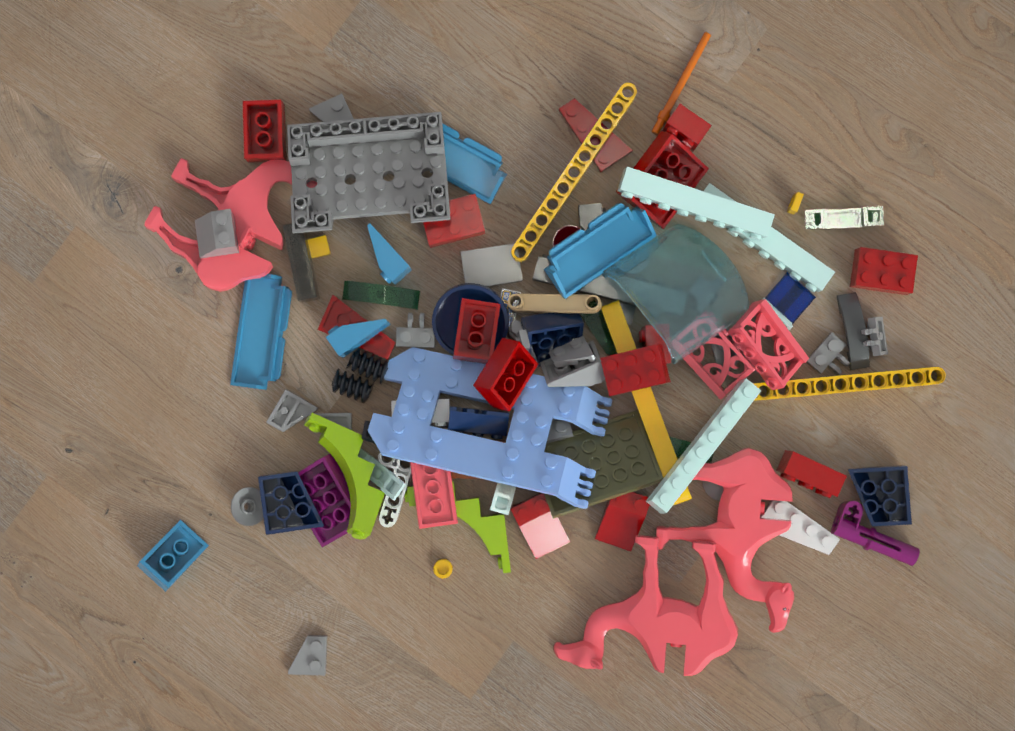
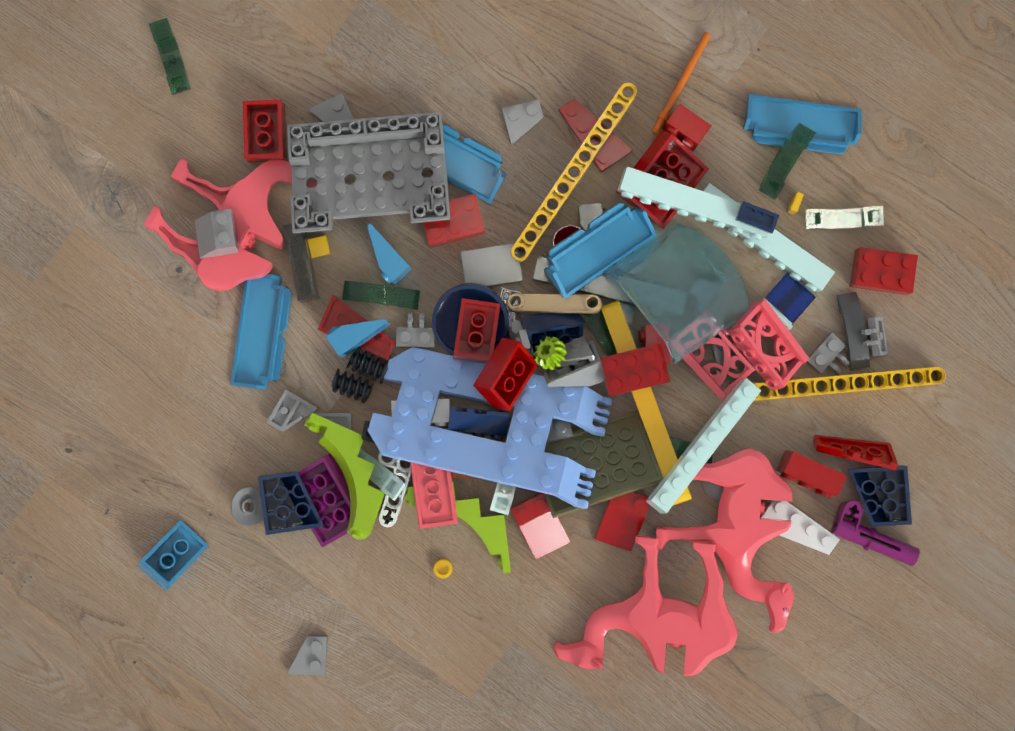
(170, 56): none -> clear green slope
(521, 118): none -> light grey wing
(550, 353): none -> lime gear
(757, 217): none -> dark blue plate
(775, 119): none -> dark azure slope
(785, 160): none -> clear green slope
(863, 451): none -> red wing

